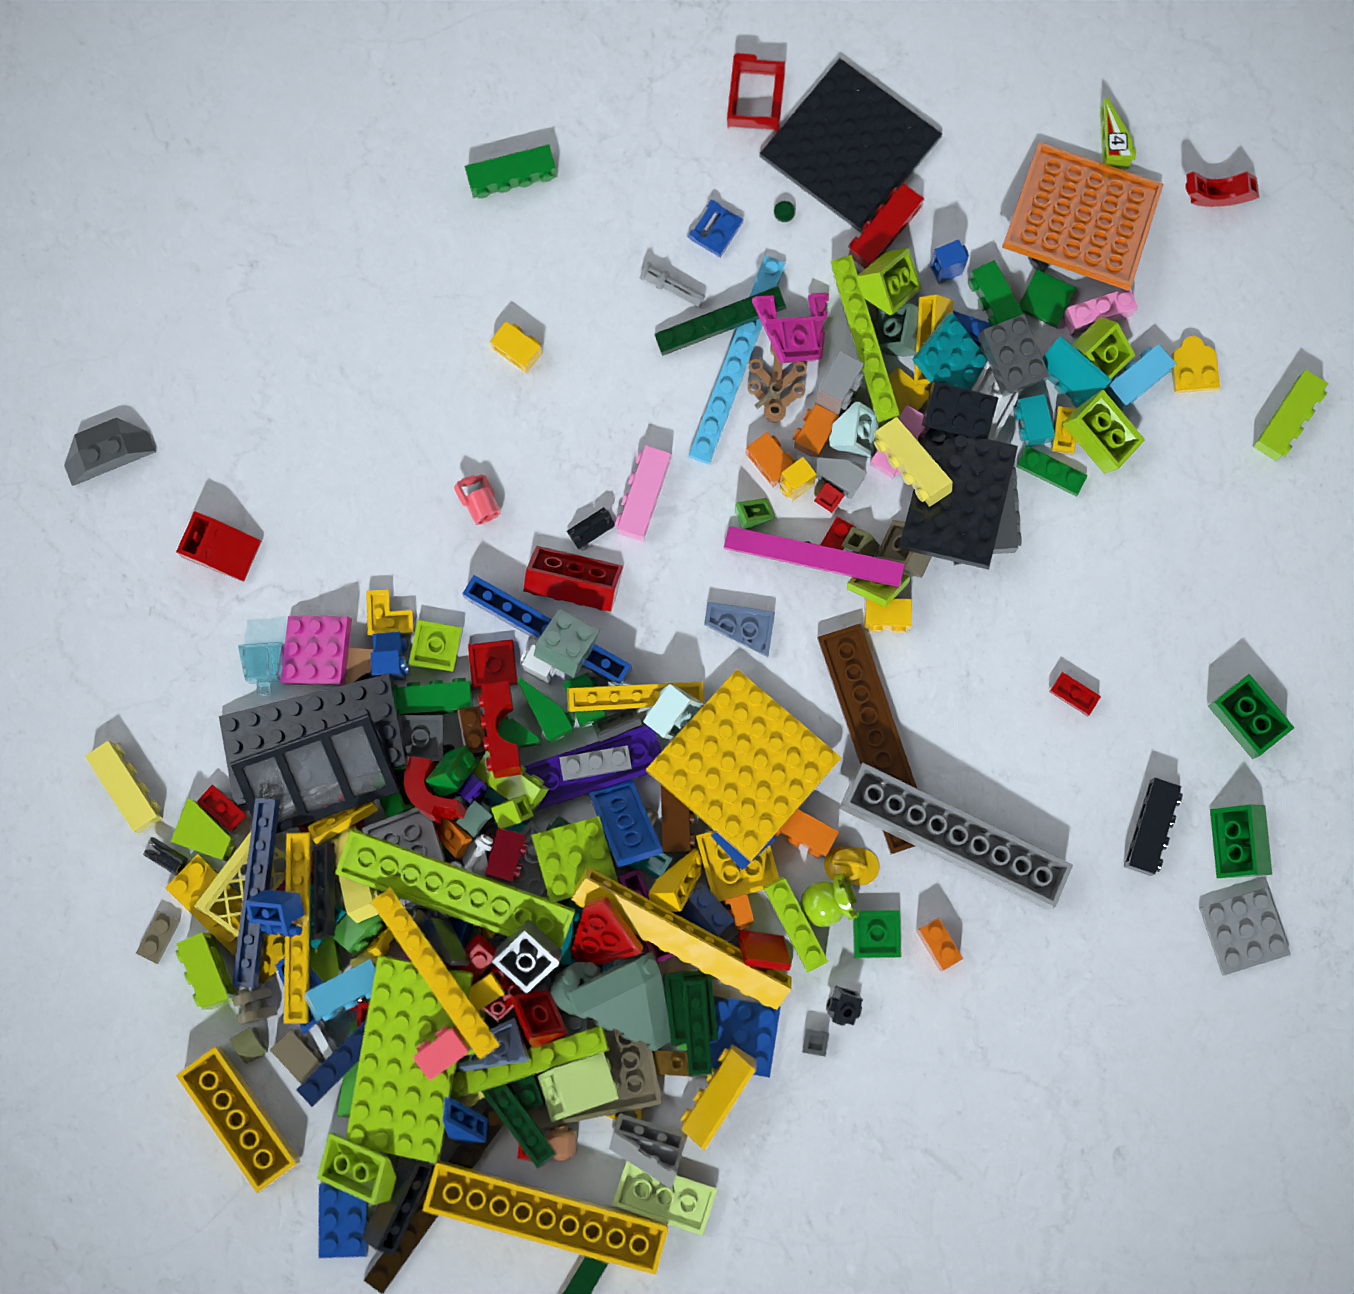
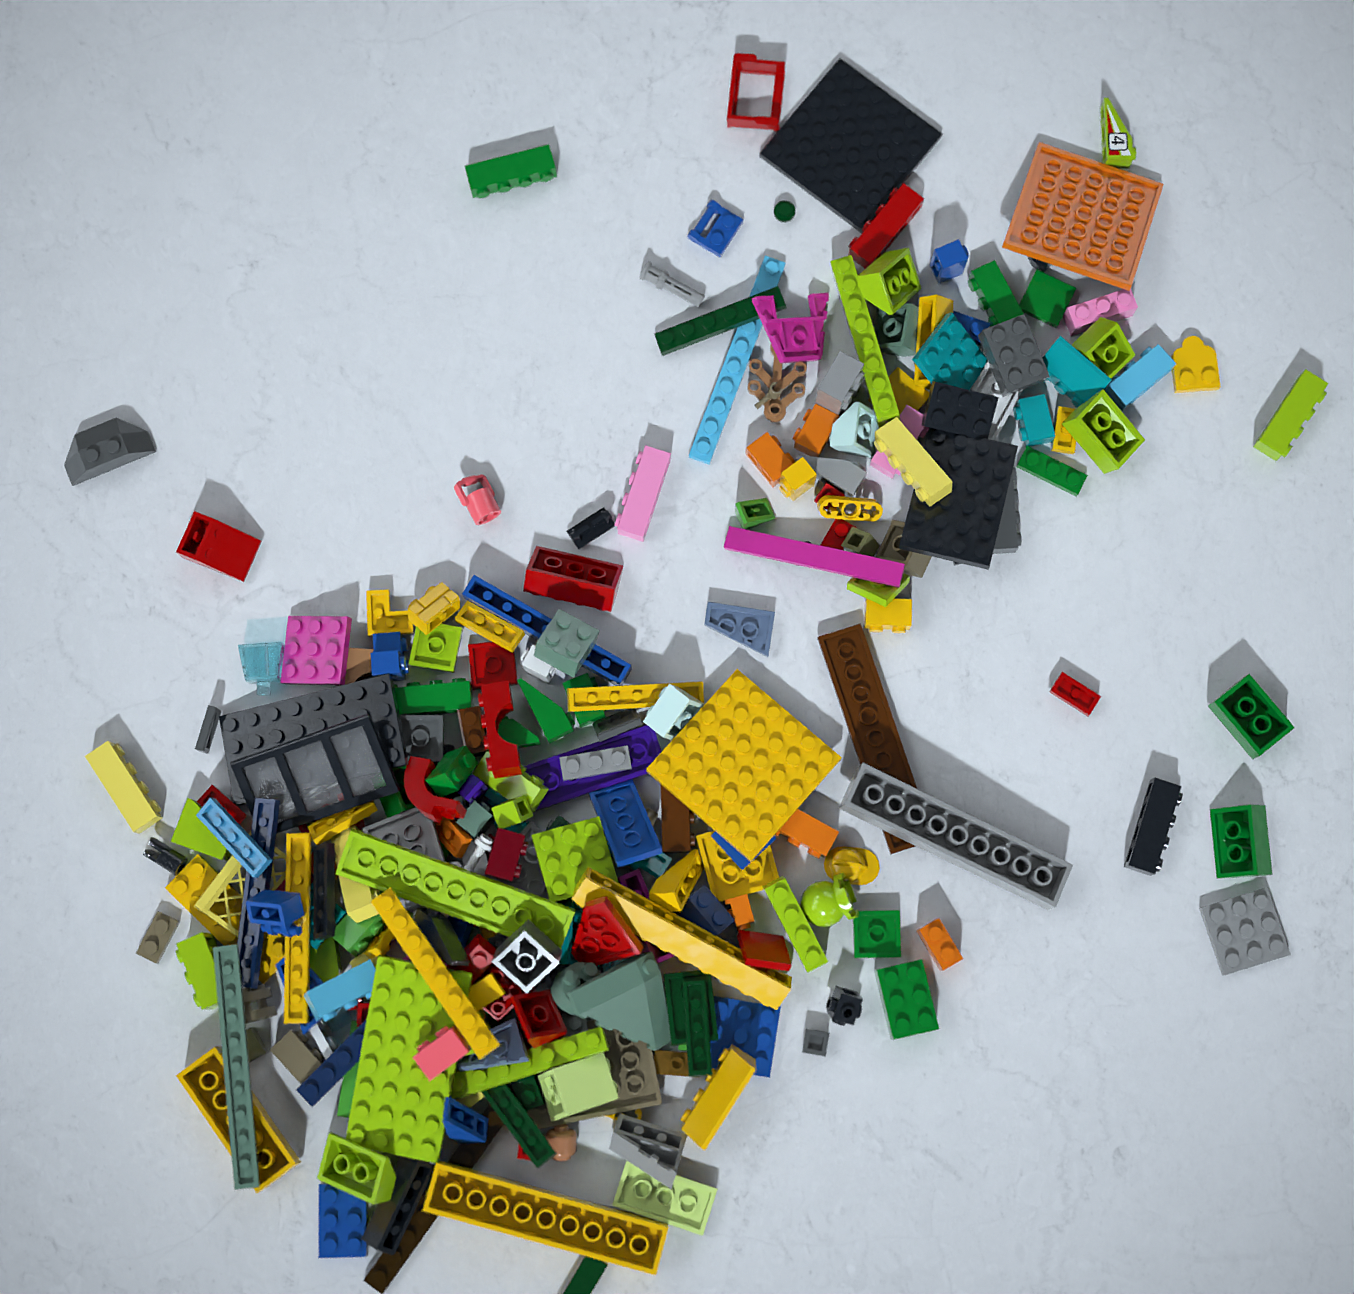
(208, 729): none -> dark grey tile
(234, 837): none -> dark azure plate
(236, 1067): none -> sand green plate
(433, 607): none -> yellow brick
(489, 626): none -> yellow plate
(516, 346): yellow brick -> none
(835, 500): none -> yellow beam
(906, 999): none -> green brick
(1222, 191): red arch -> none

